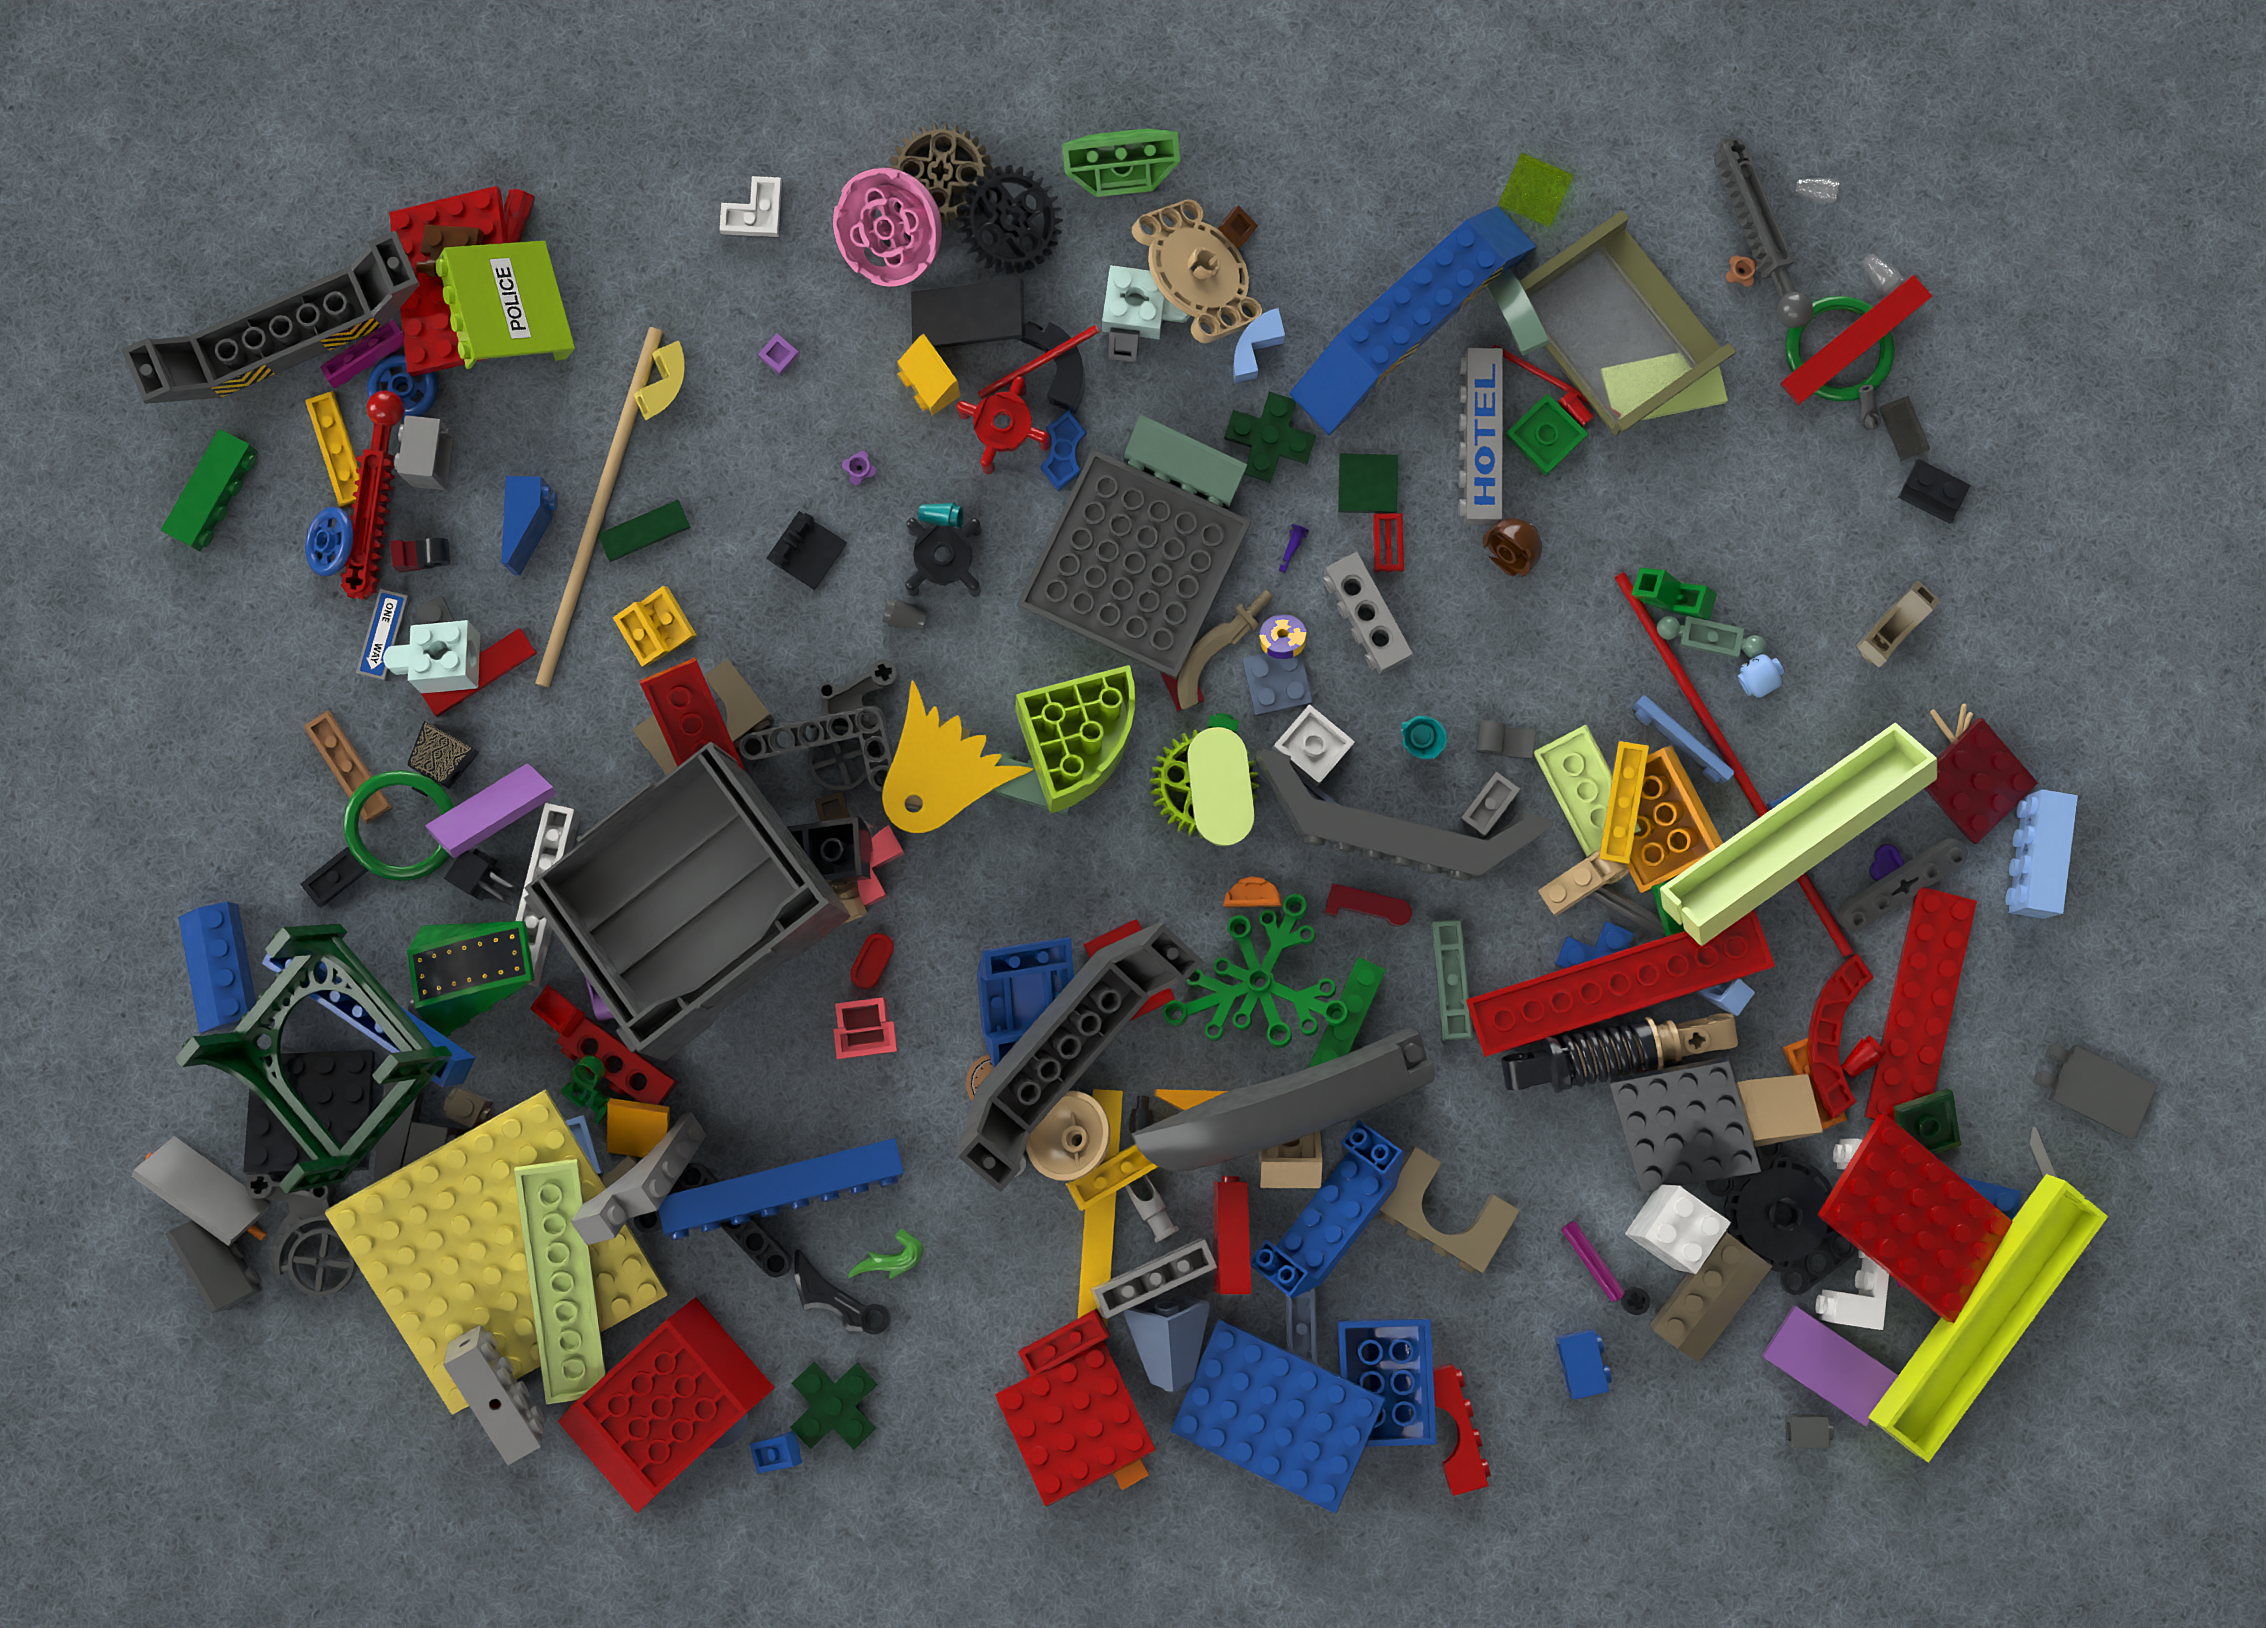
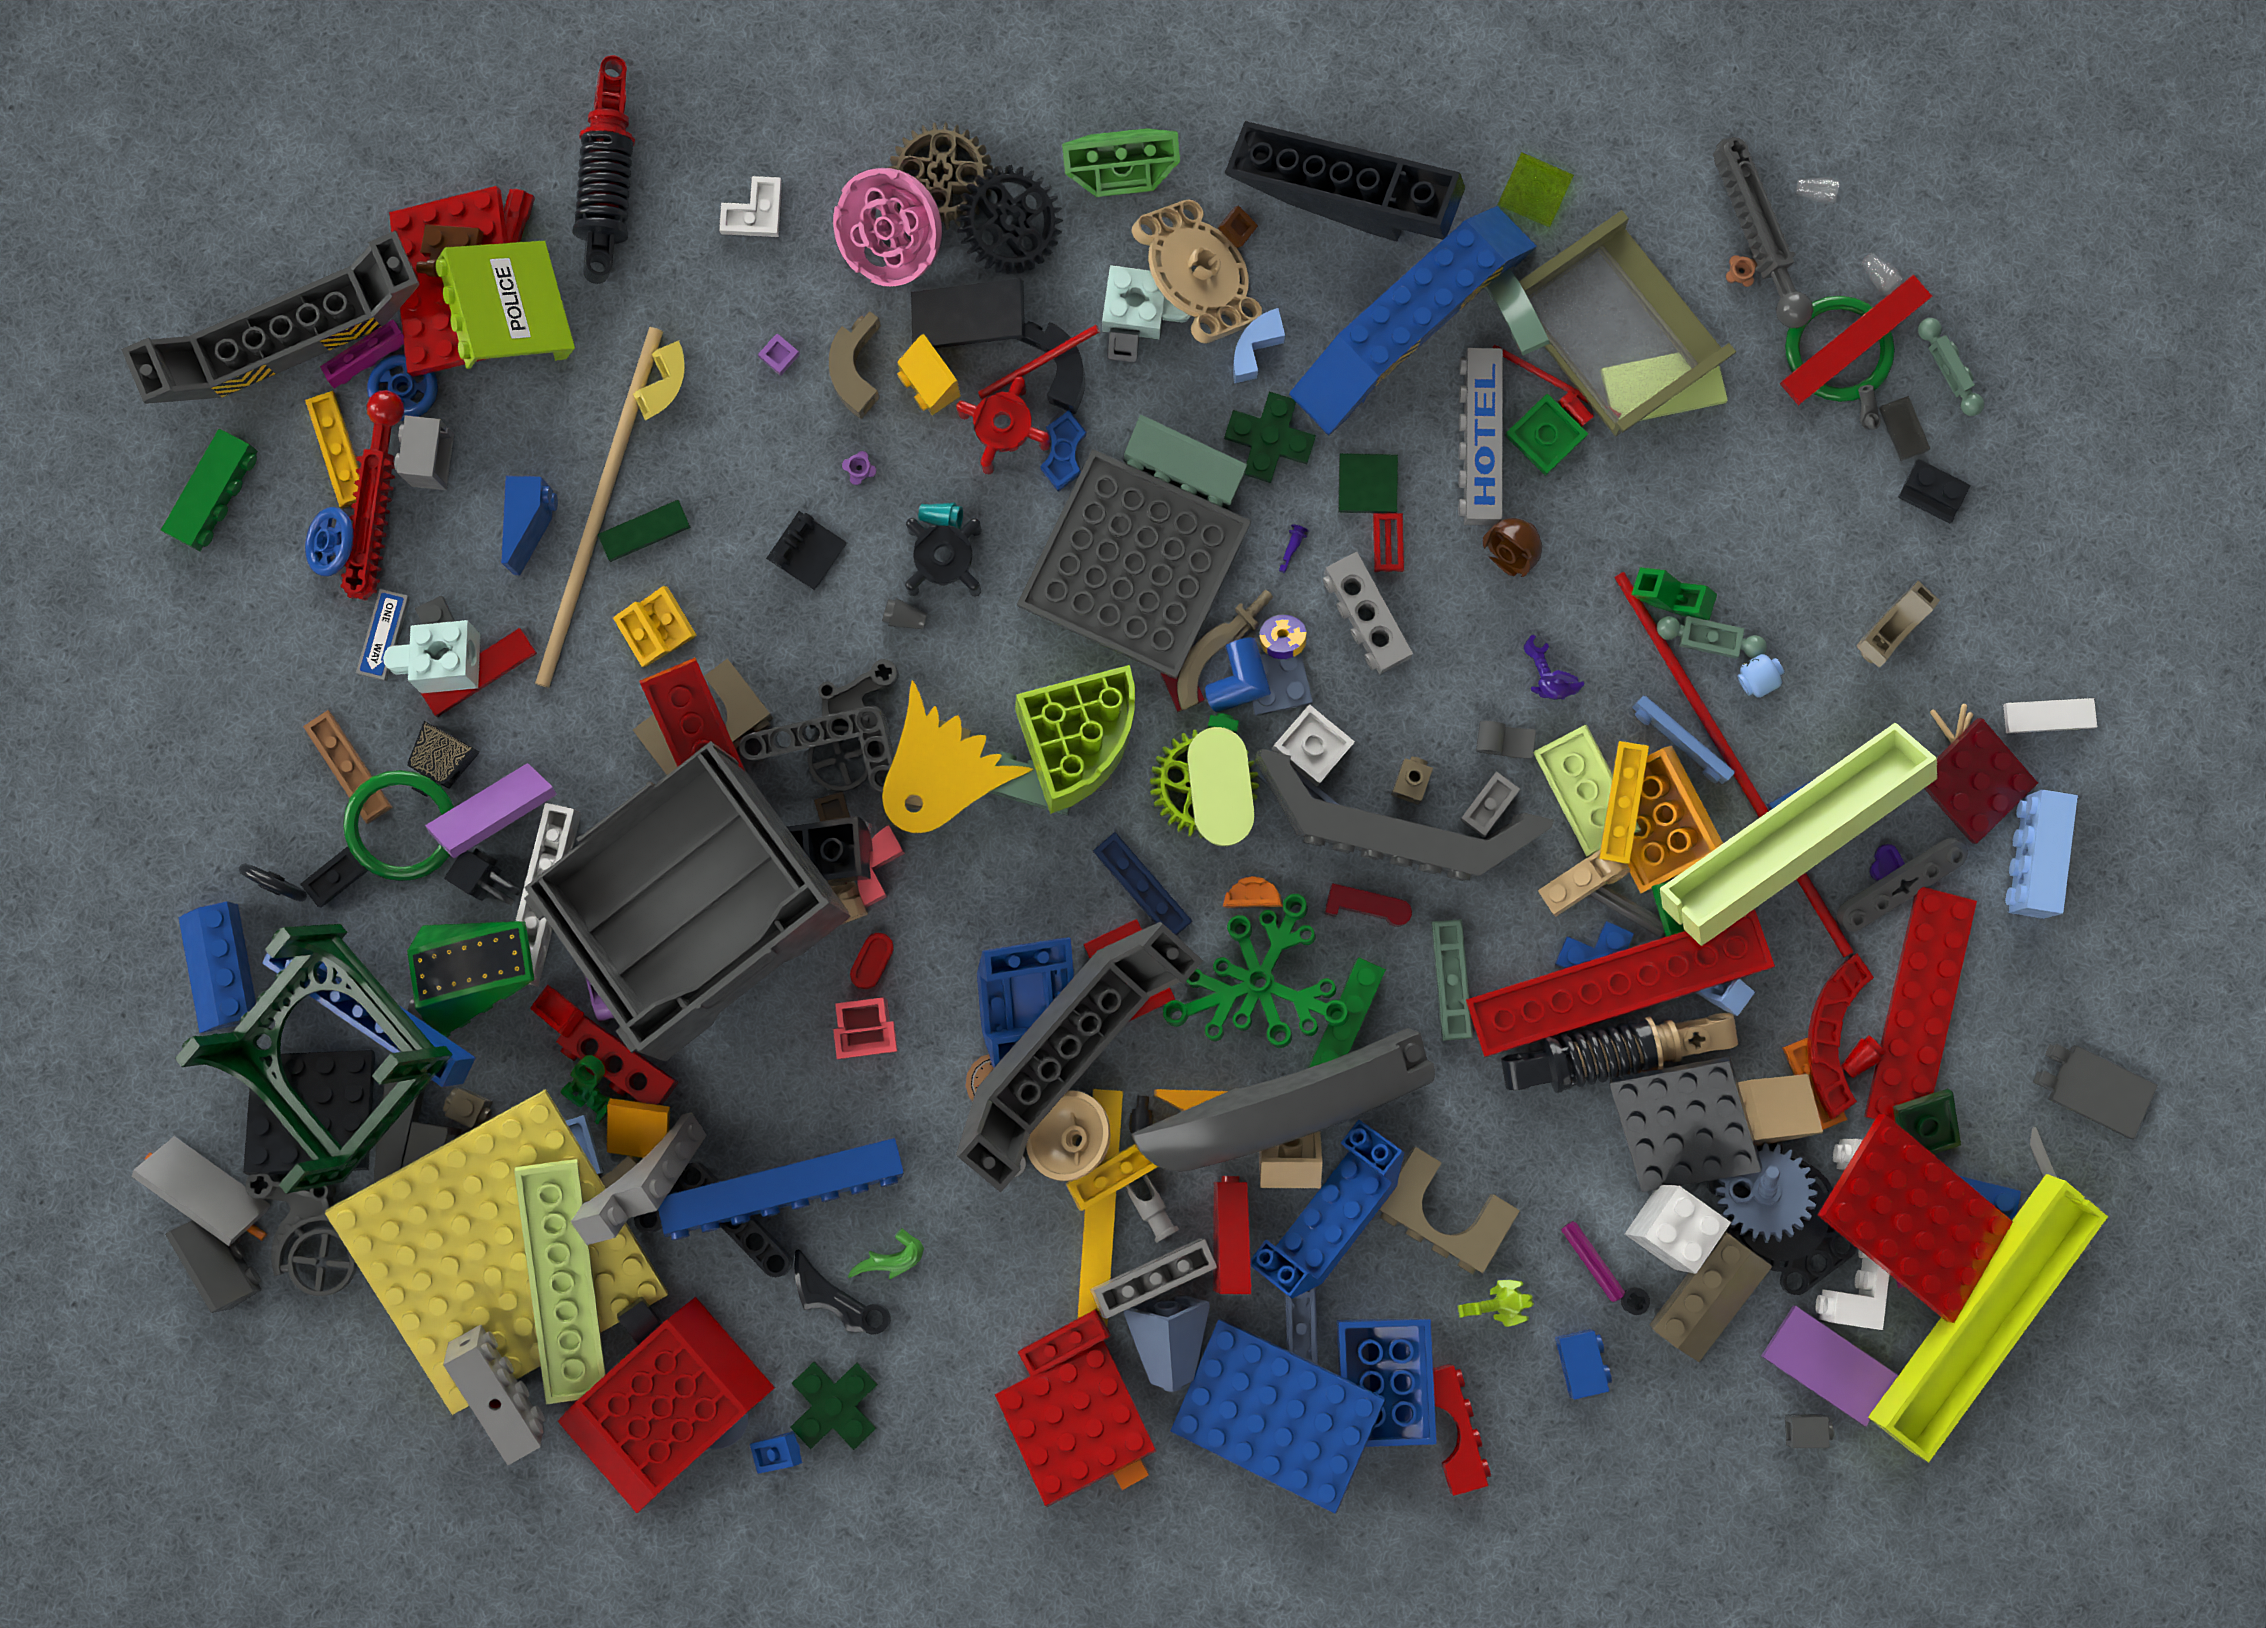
(272, 882): none -> black plate
(419, 554): leg -> none
(604, 172): none -> black piece
(639, 1320): none -> black tile
(844, 350): none -> dark tan arch
(1141, 884): none -> dark blue tile
(1248, 677): none -> blue brick
(1347, 182): none -> black slope
(1412, 780): none -> dark tan brick
(1424, 737): teal hair -> none
(1508, 1303): none -> lime piece
(1551, 685): none -> dark purple piece
(1775, 1199): none -> sand blue gear
(1948, 360): none -> sand green plate
(2050, 715): none -> white tile

